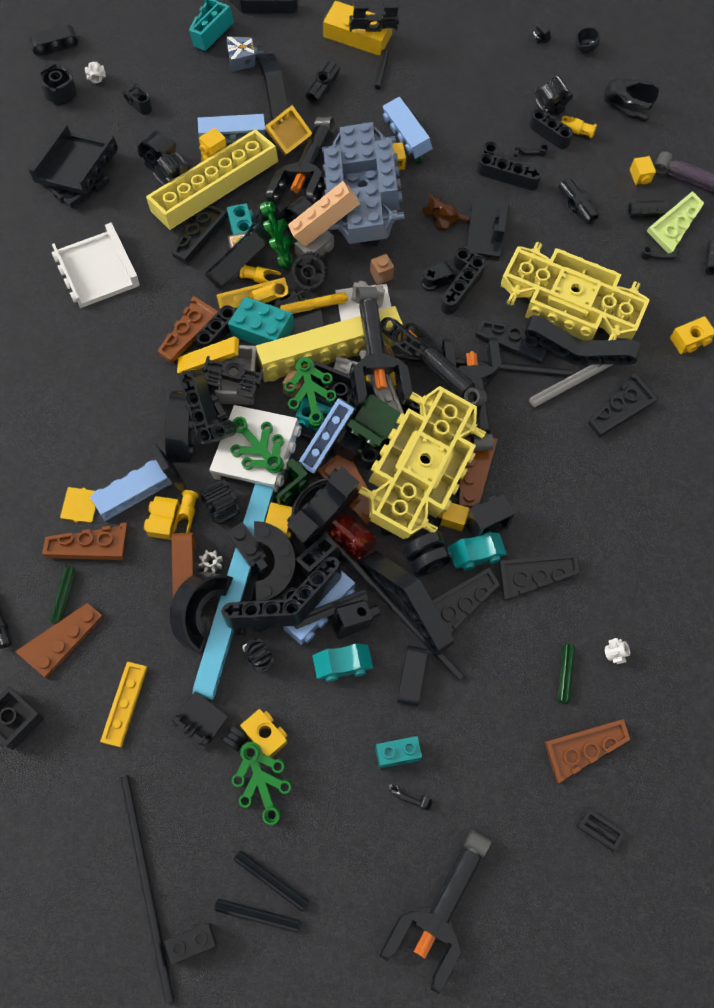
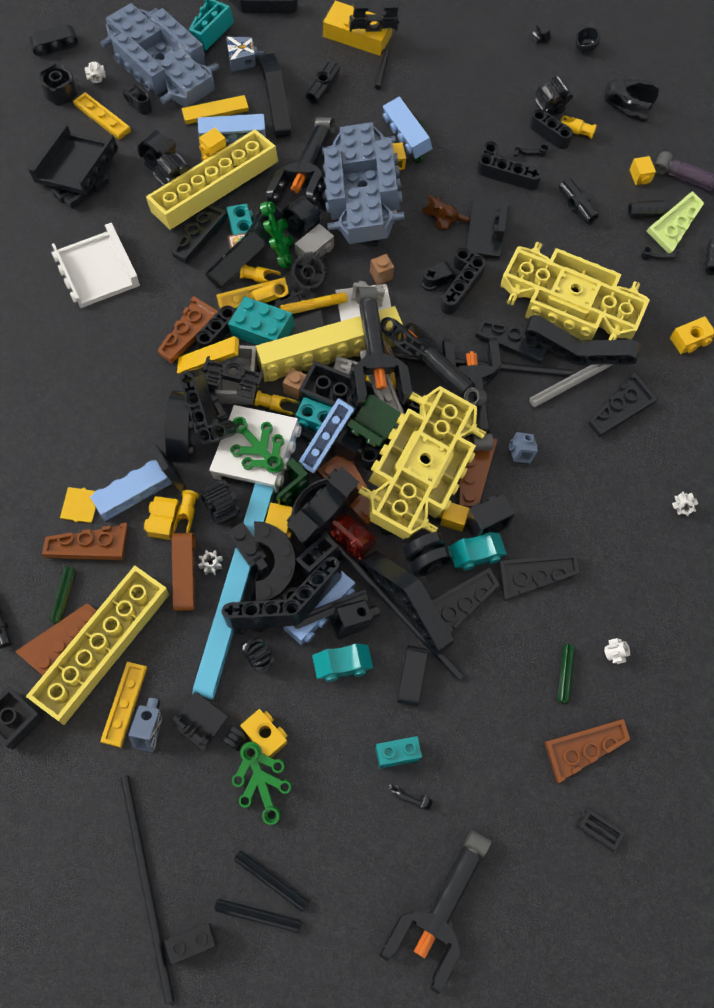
(98, 645): none -> light yellow brick
(102, 116): none -> yellow tile
(145, 37): none -> sand blue piece
(146, 726): none -> sand blue torso
(188, 606): black brick -> none
(216, 108): none -> yellow tile
(272, 402): none -> yellow piece
(288, 130): yellow piece -> none
(309, 388): green plant -> none
(324, 214): light nougat brick -> none
(523, 447): none -> sand blue brick
(680, 504): none -> white gear

